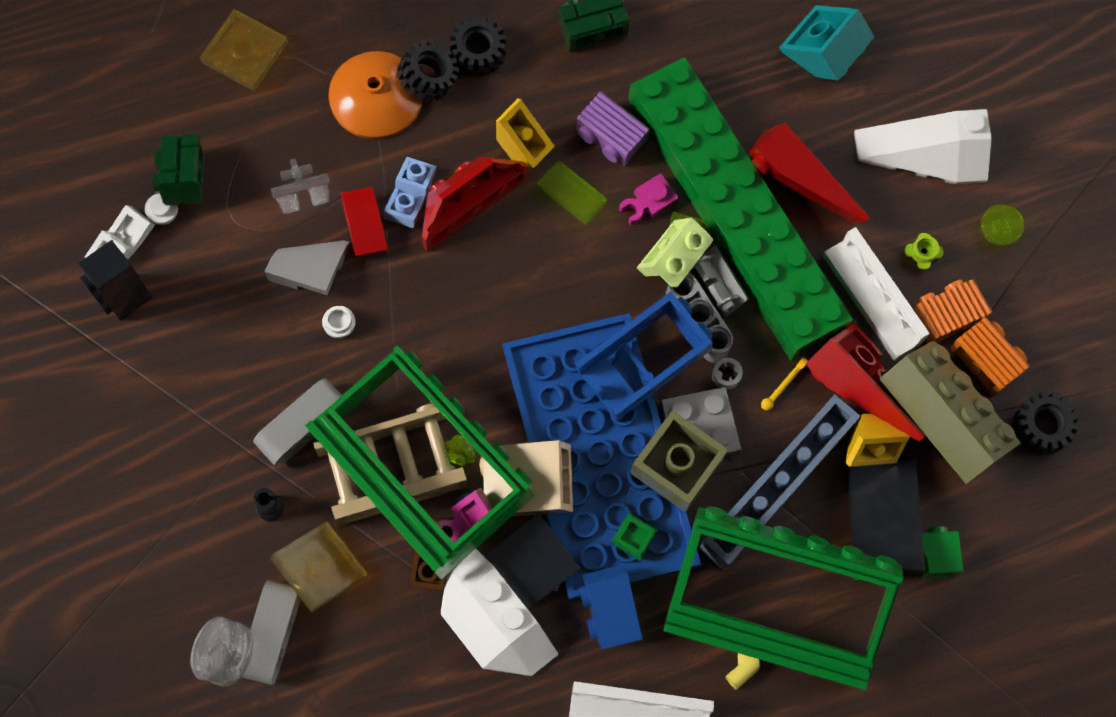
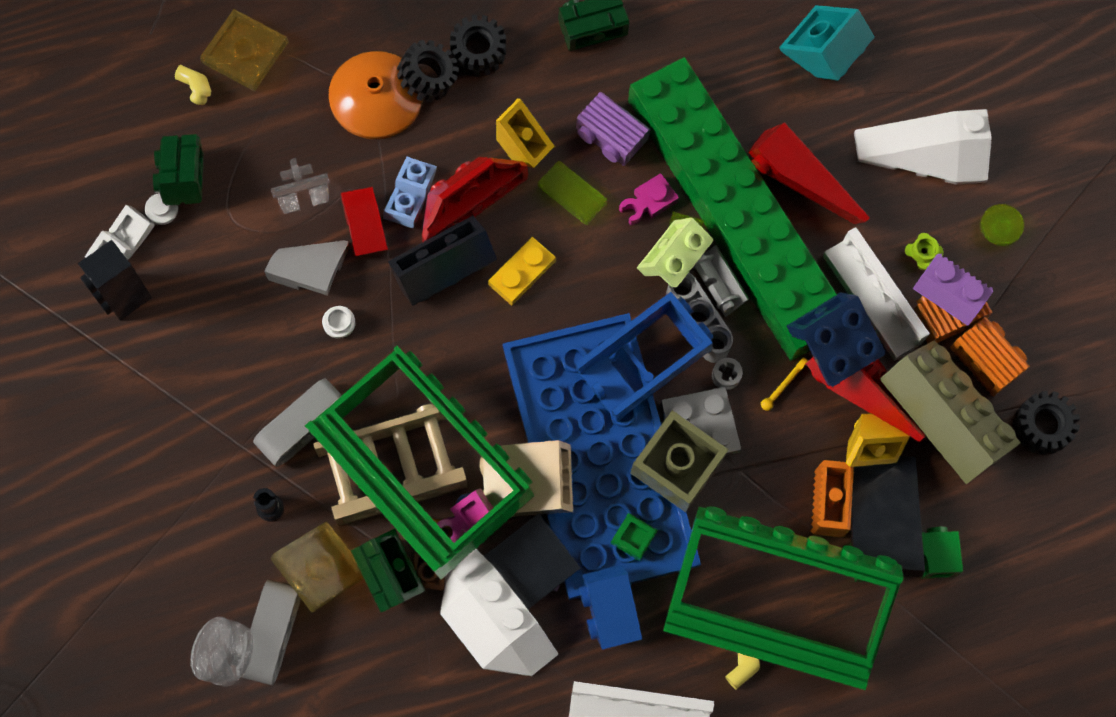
(198, 84): none -> light yellow arm
(387, 570): none -> dark green brick
(443, 260): none -> black brick
(460, 450): clear neon green plate -> none
(522, 271): none -> yellow plate
(786, 474): sand blue brick -> none
(832, 499): none -> orange brick
(839, 337): none -> dark blue bracket
(953, 289): none -> medium lavender brick

